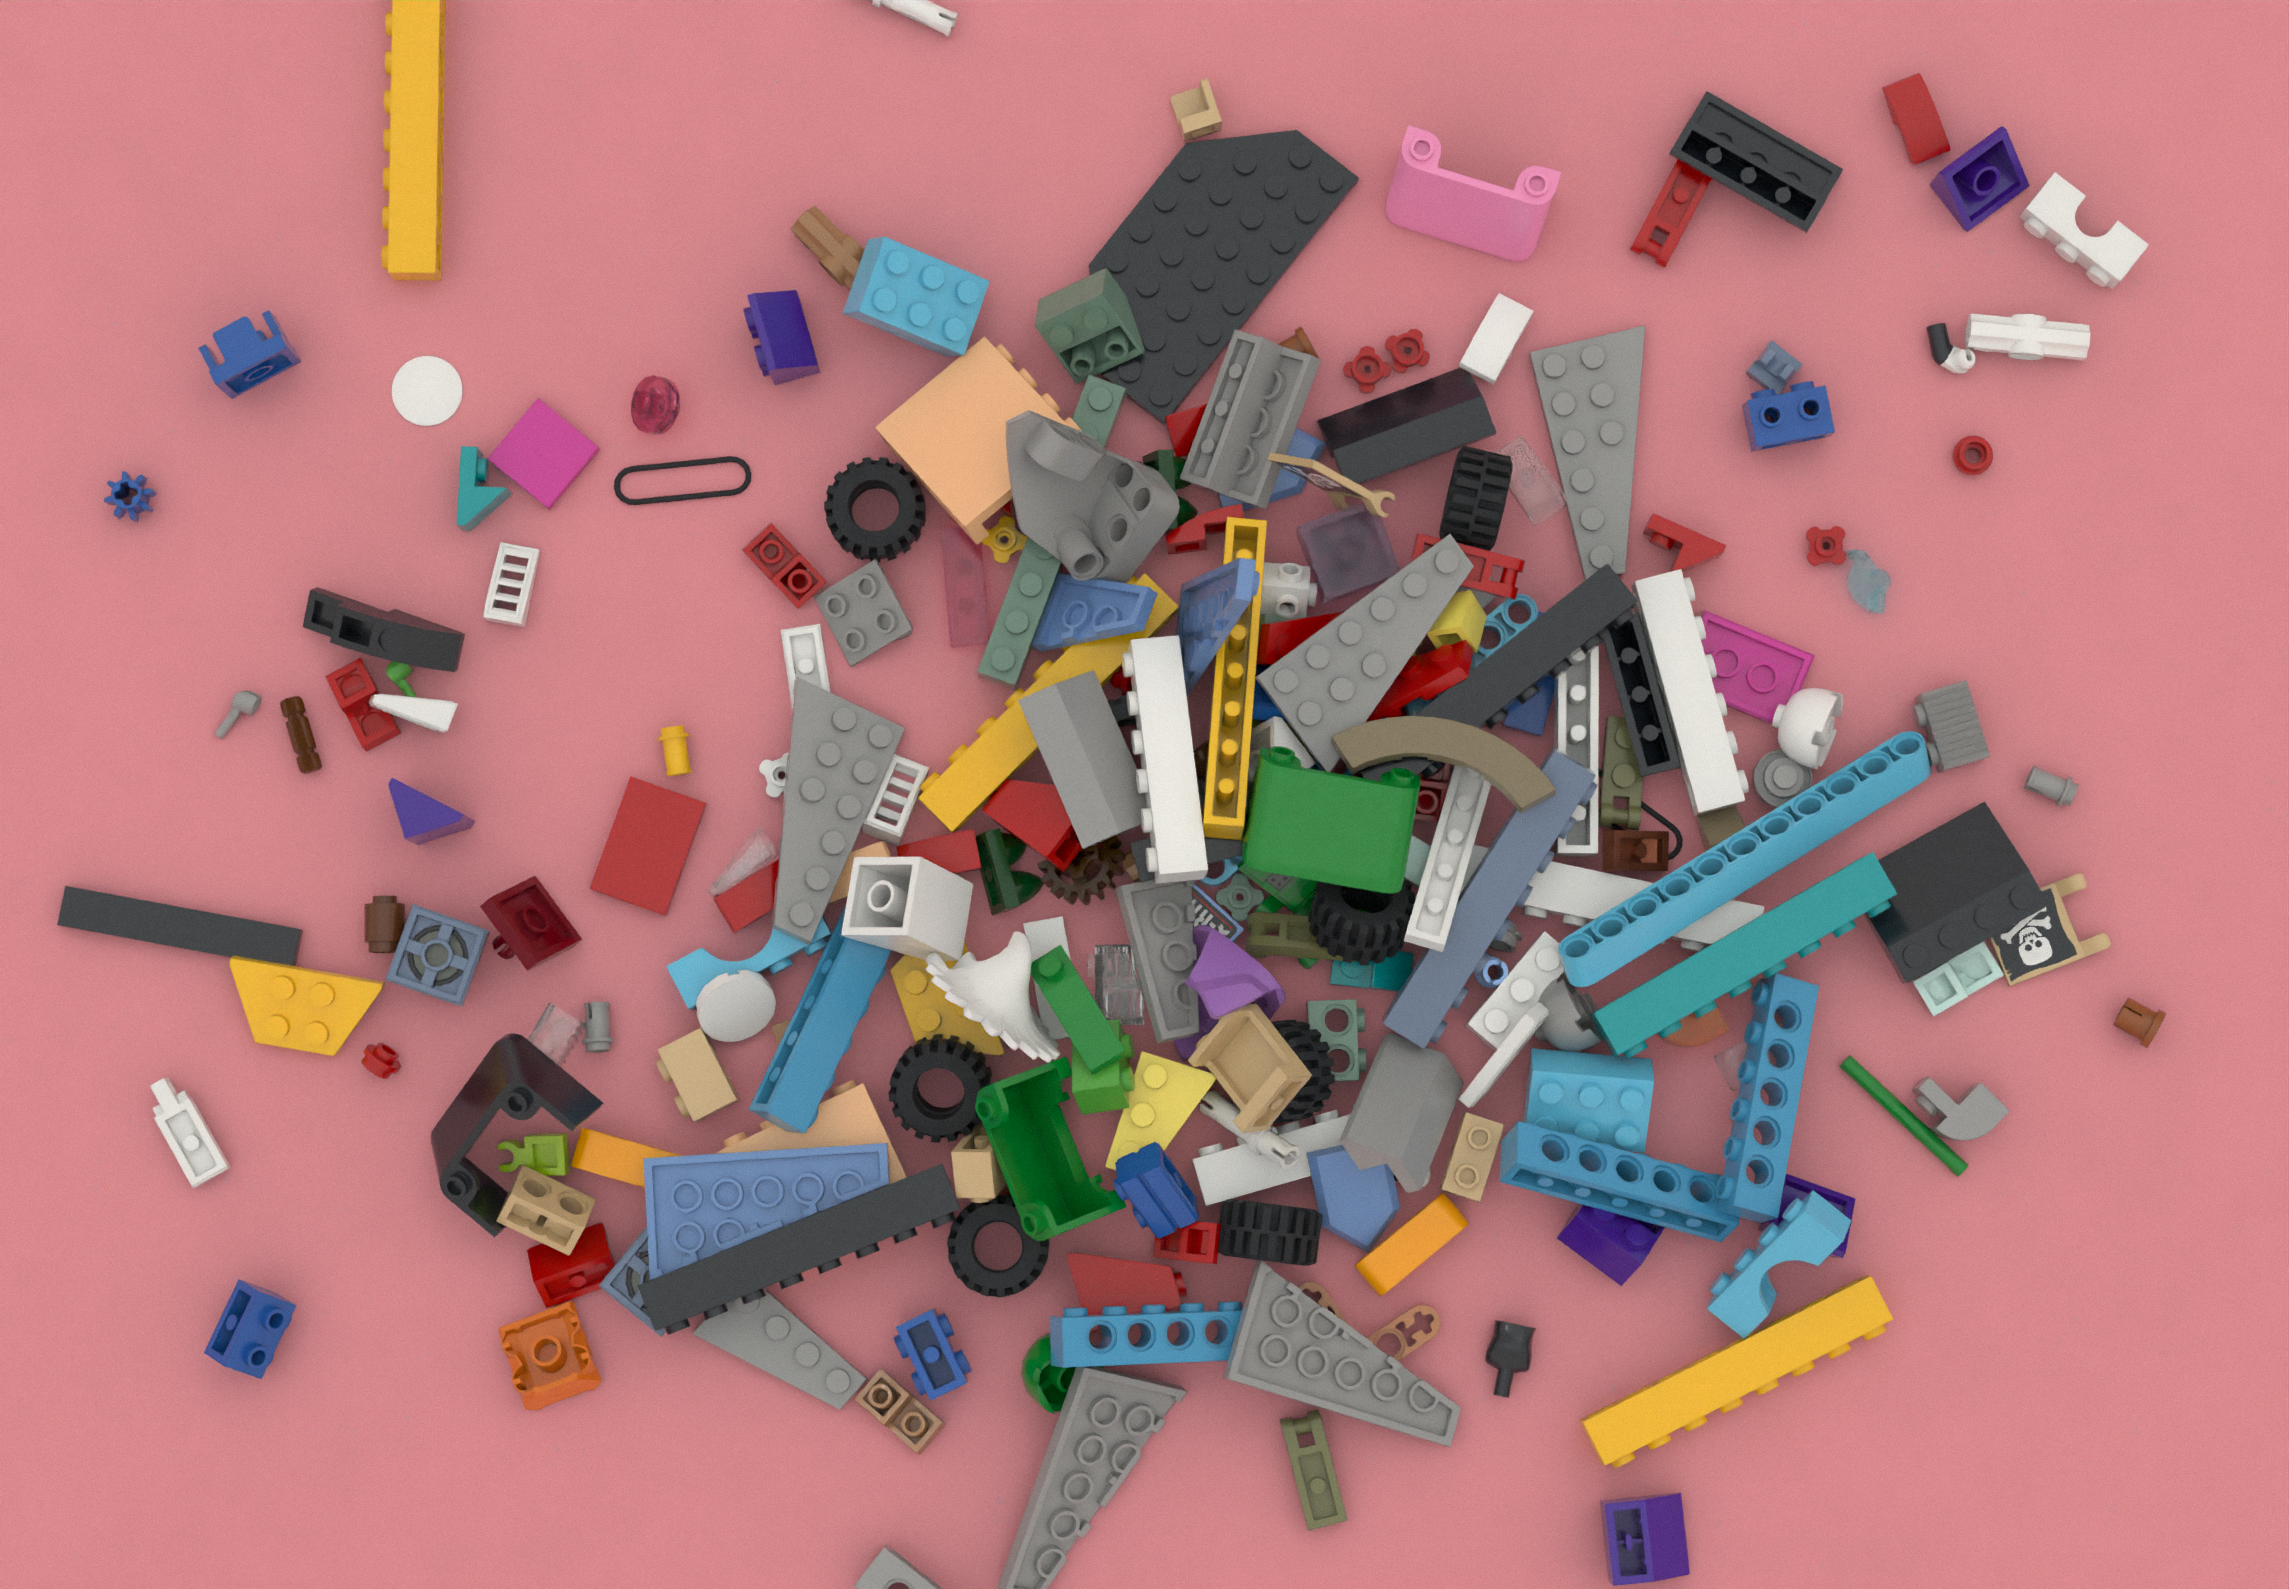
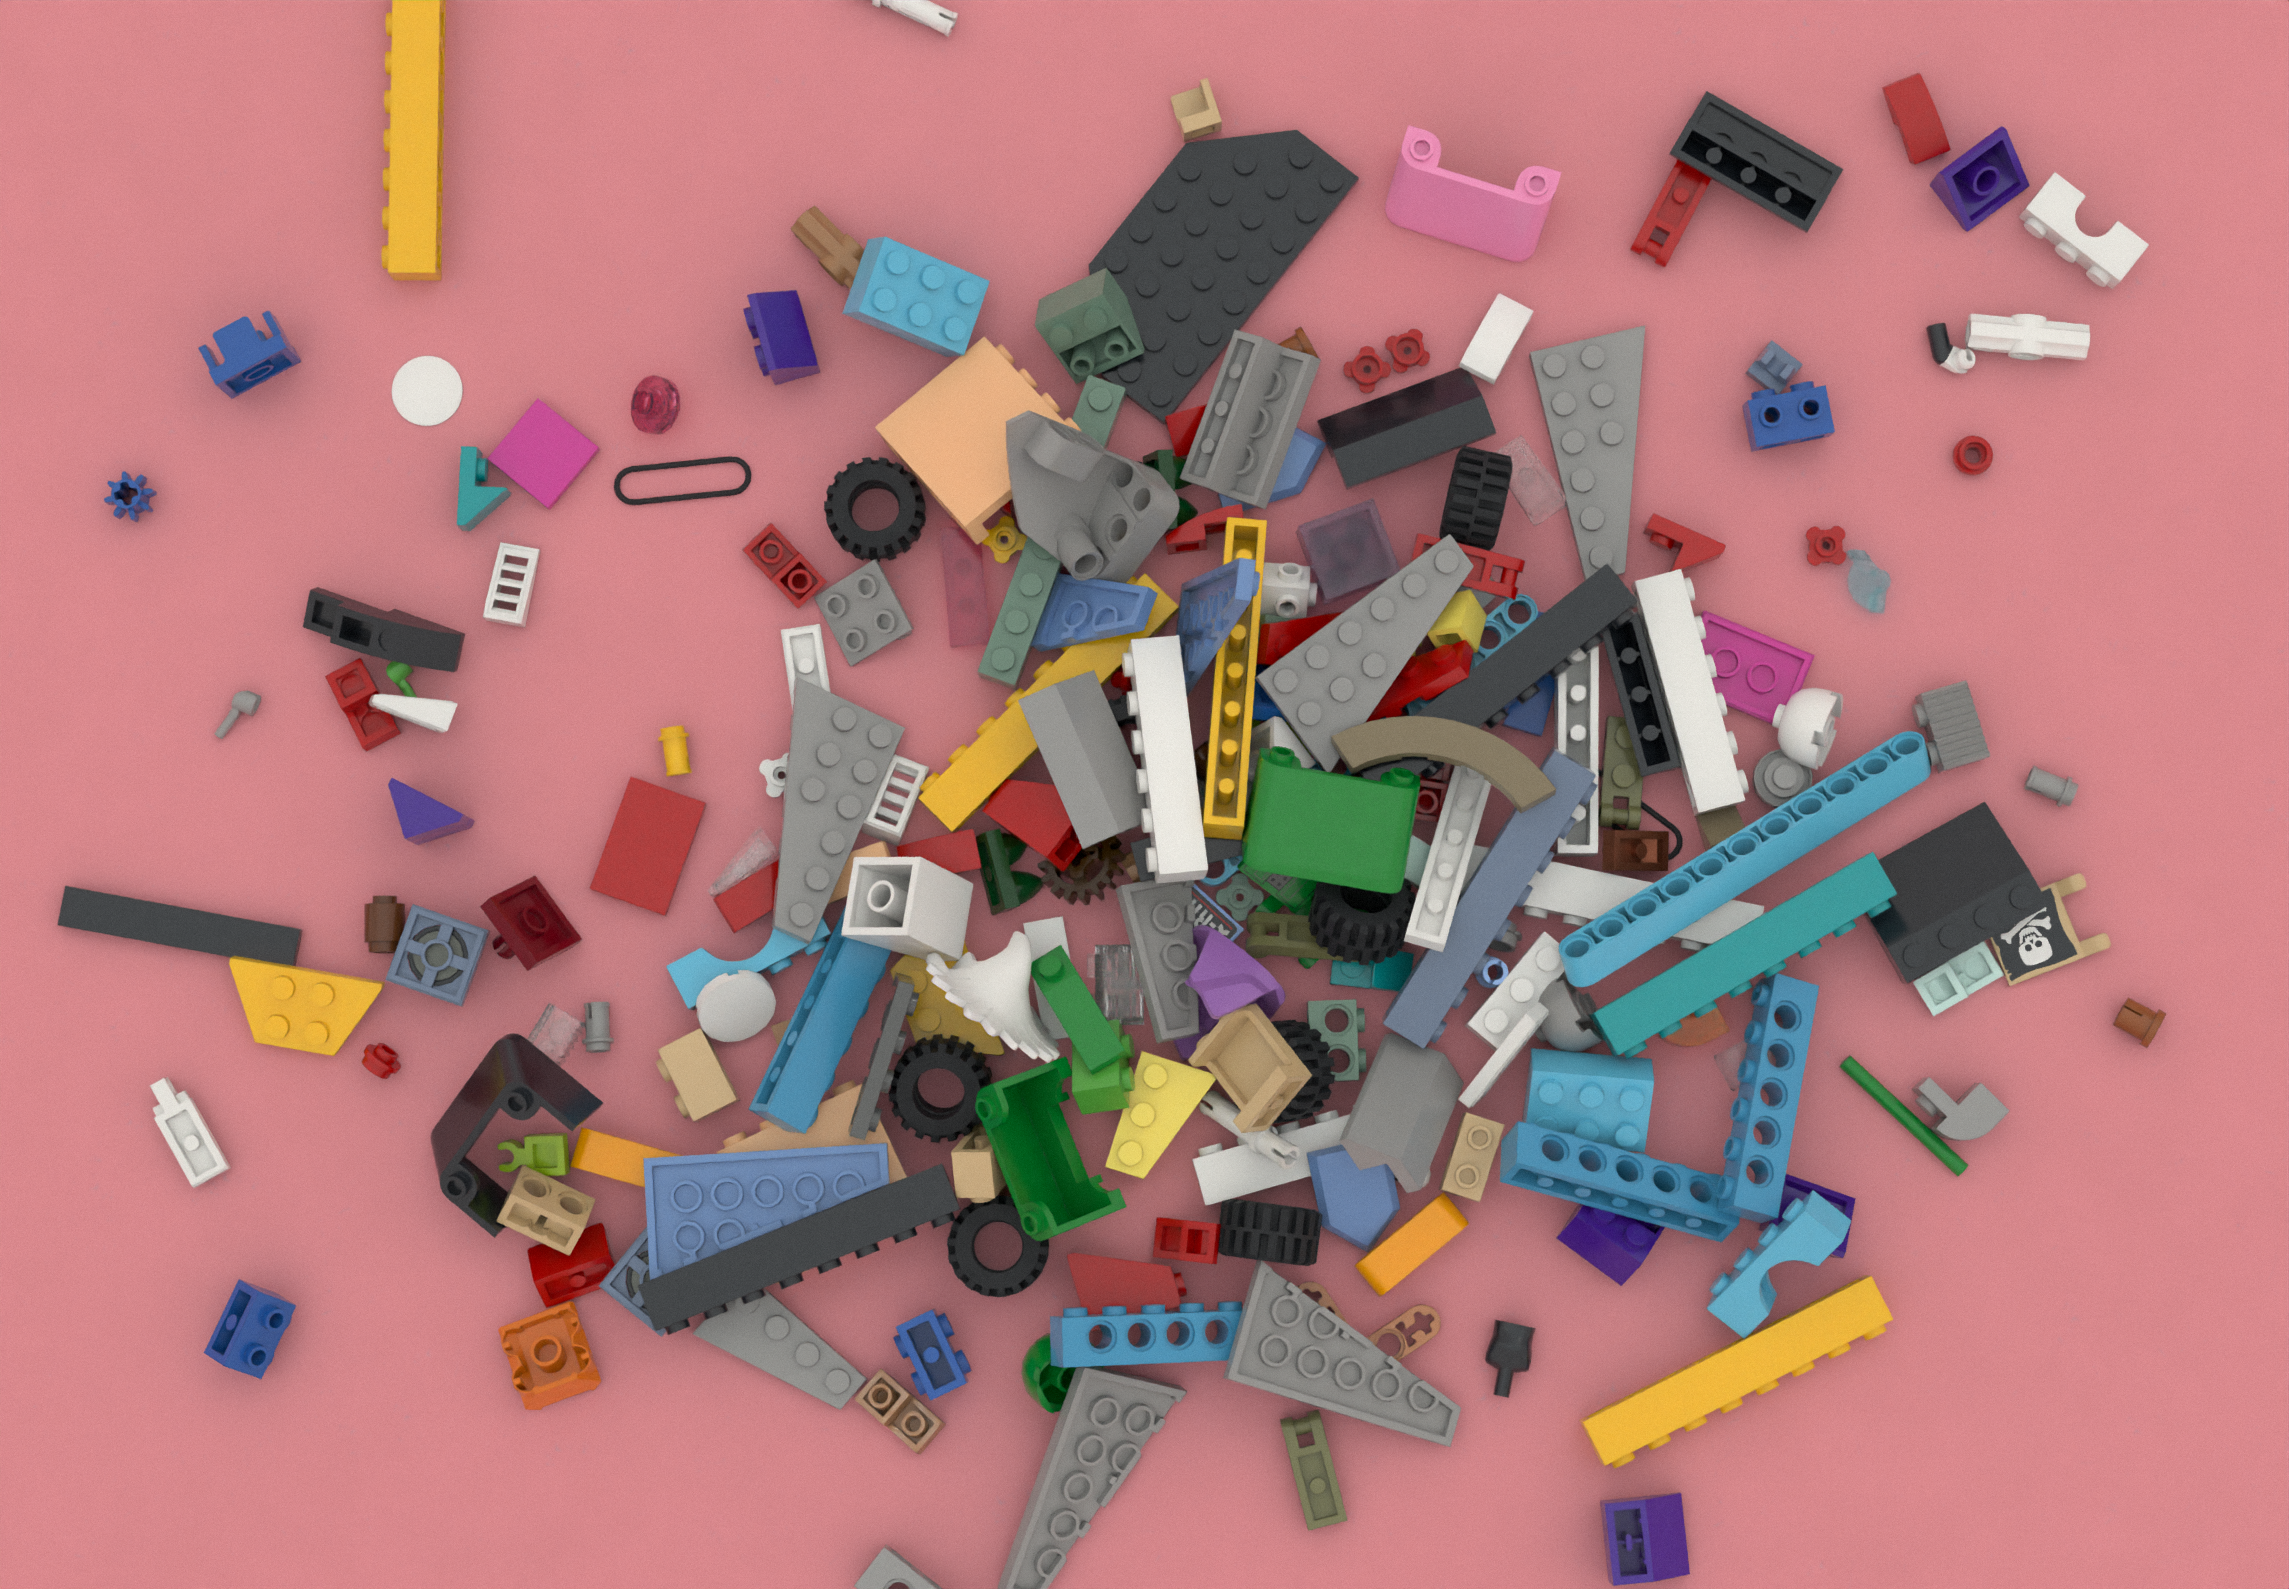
(300, 734): reddish brown axle -> none
(892, 1039): none -> dark grey wing
(1156, 1190): blue brick -> none
(1332, 483): tan flag -> none

